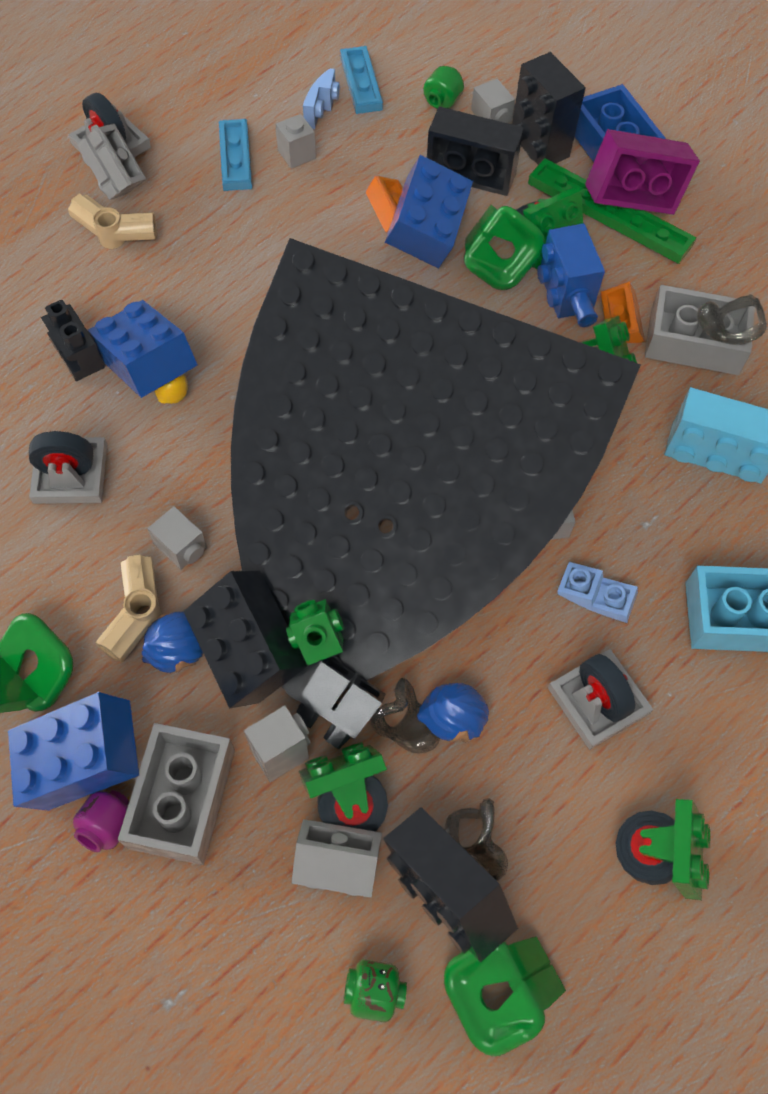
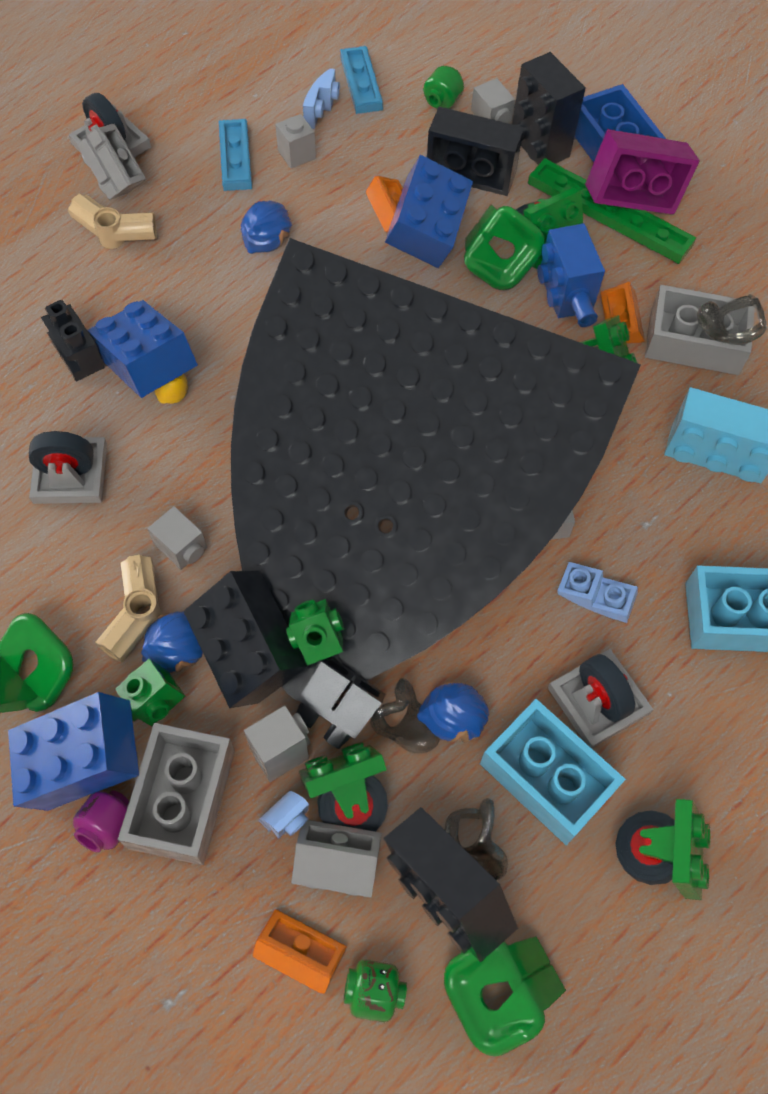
(150, 692): none -> green brick
(265, 226): none -> blue hair
(286, 815): none -> light blue slope
(299, 951): none -> orange slope
(551, 771): none -> medium azure brick

